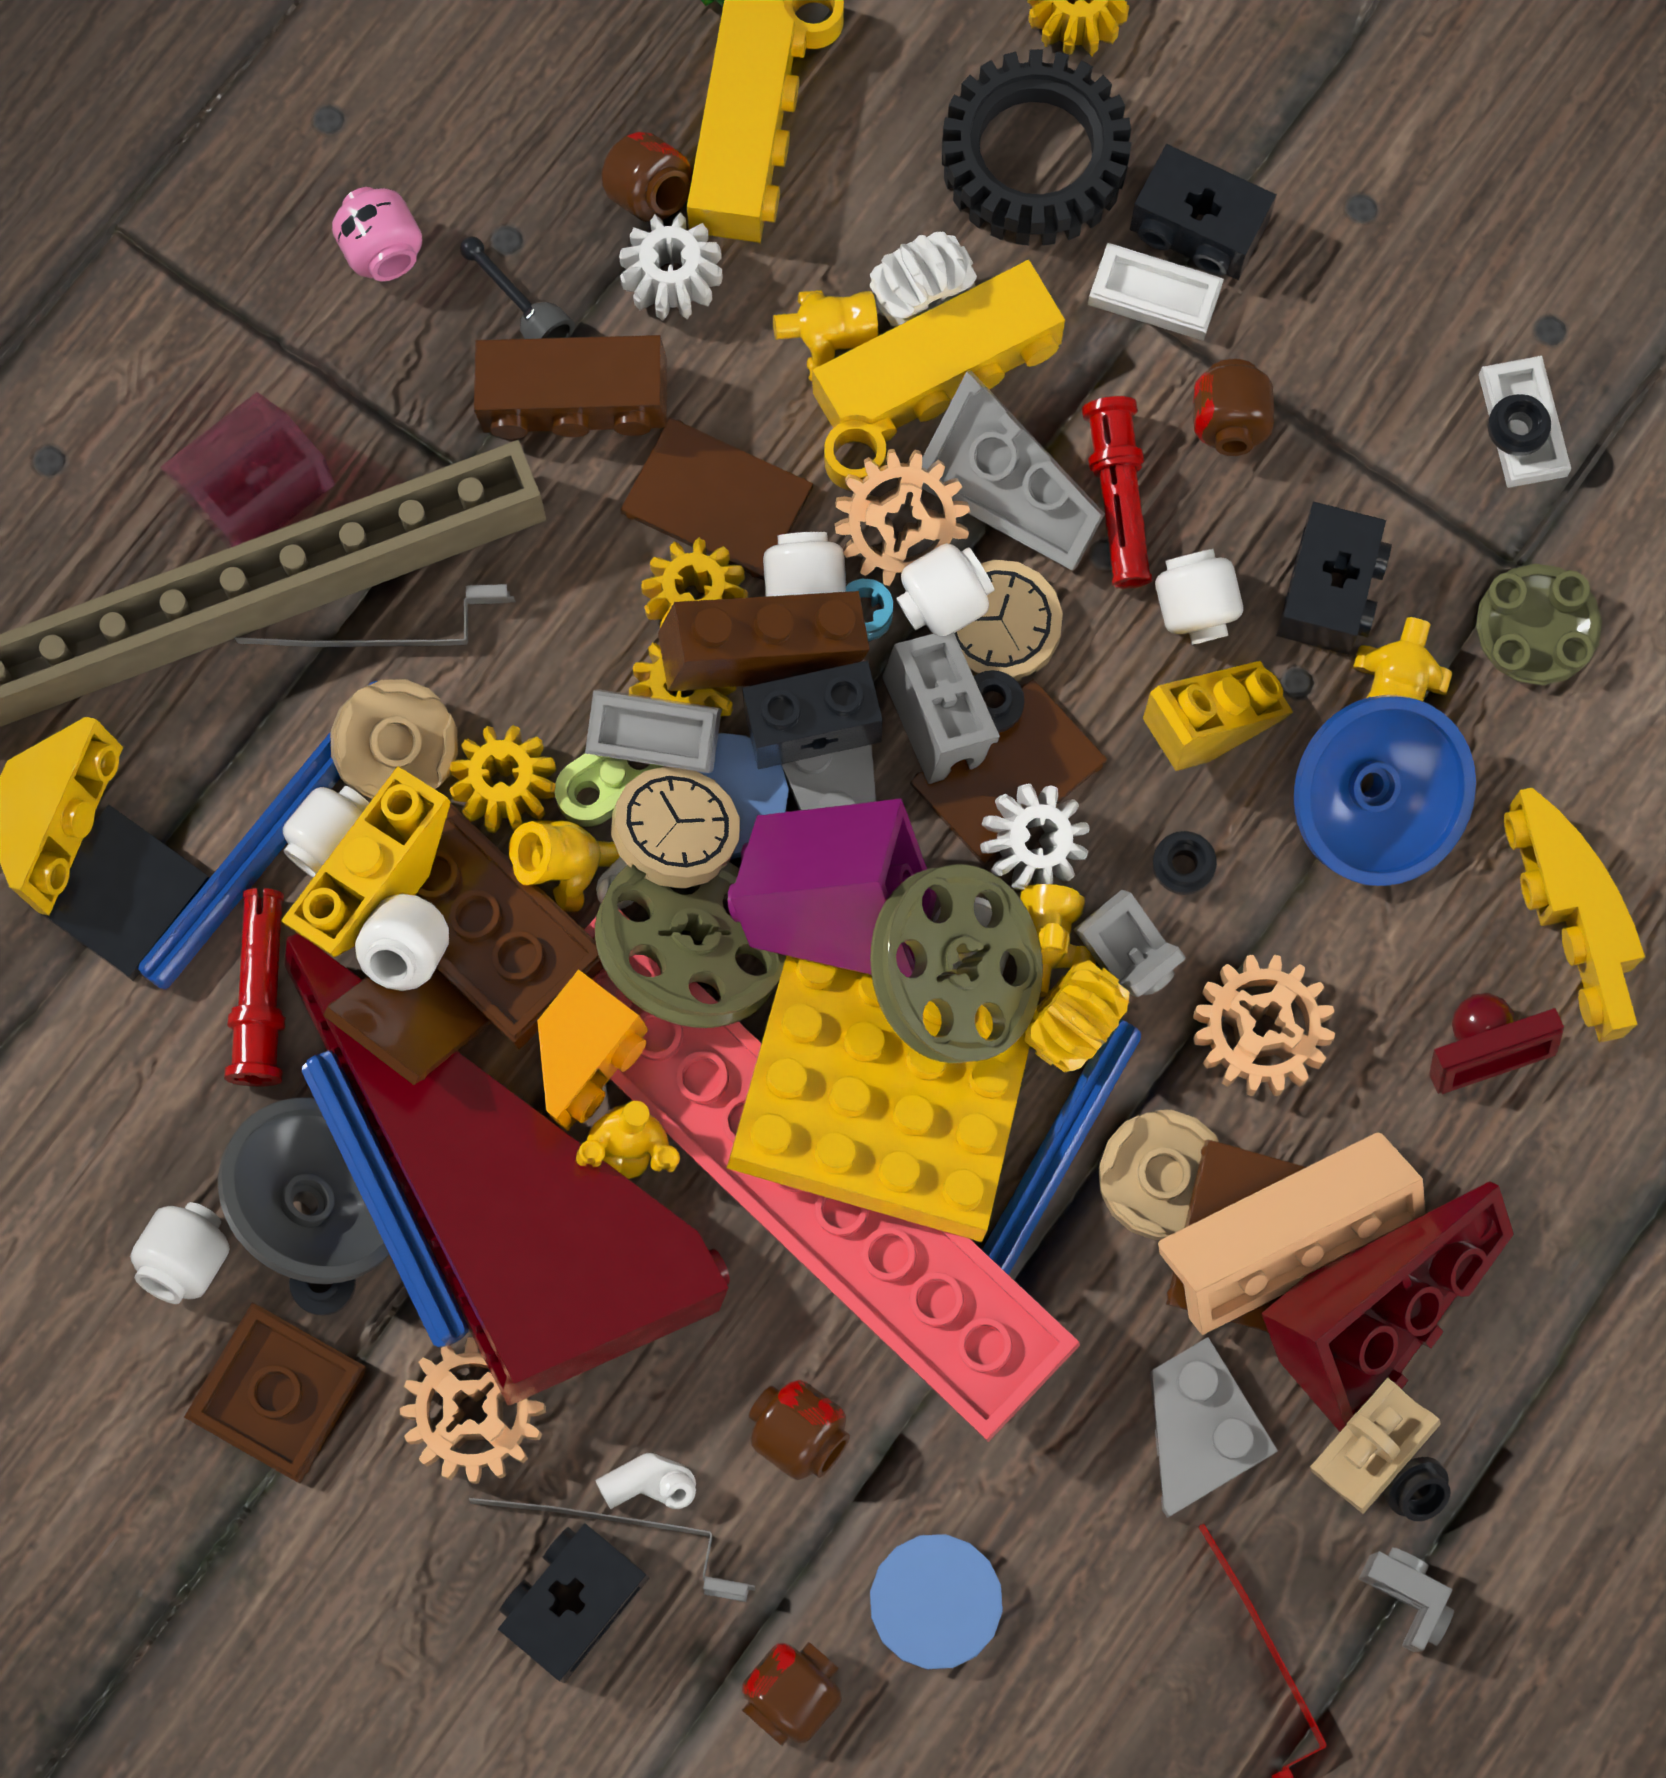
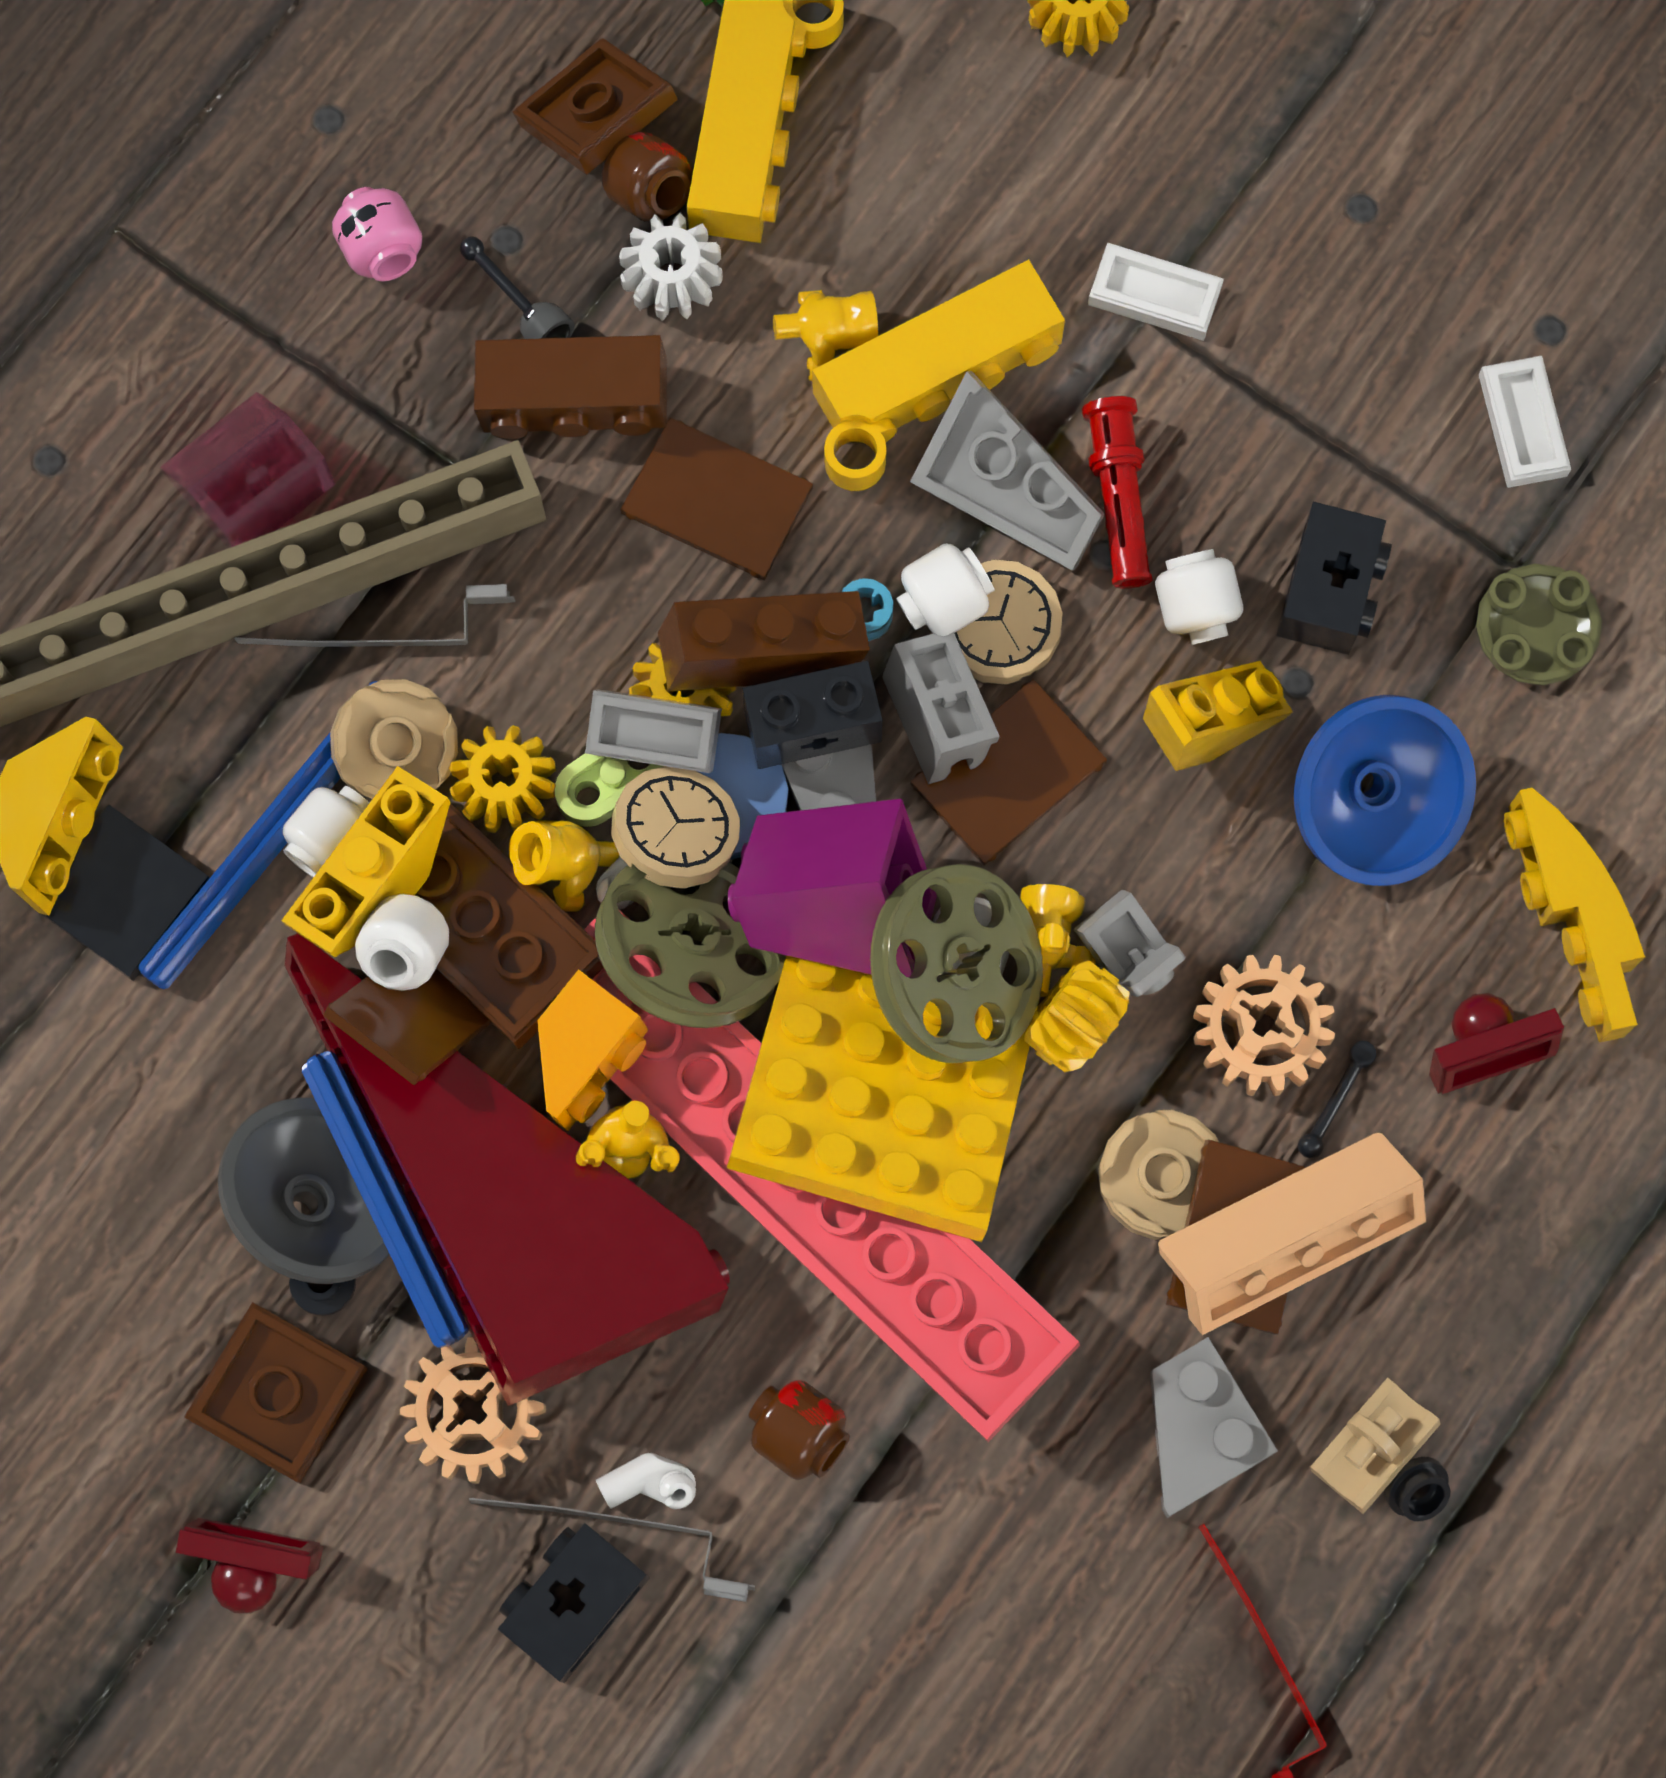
(179, 1252): white head -> none
(247, 1561): none -> dark red tile
(256, 1018): red pin -> none
(594, 105): none -> reddish brown tile
(706, 572): yellow gear -> none
(791, 1692): reddish brown head -> none
(804, 565): white head -> none
(873, 511): light nougat gear -> none
(921, 277): white gear -> none
(936, 1601): medium blue tile -> none
(1012, 709): black plate -> none
(1013, 834): white gear -> none
(1041, 83): black tyre -> none
(1060, 1147): blue axle -> none
(1186, 844): black plate -> none
(1188, 186): black brick -> none
(1233, 407): reddish brown head -> none
(1361, 1056): none -> black hinge
(1377, 1305): dark red wedge -> none
(1404, 665): yellow piece -> none
(1405, 1579): light grey bracket -> none
(1527, 410): black plate -> none

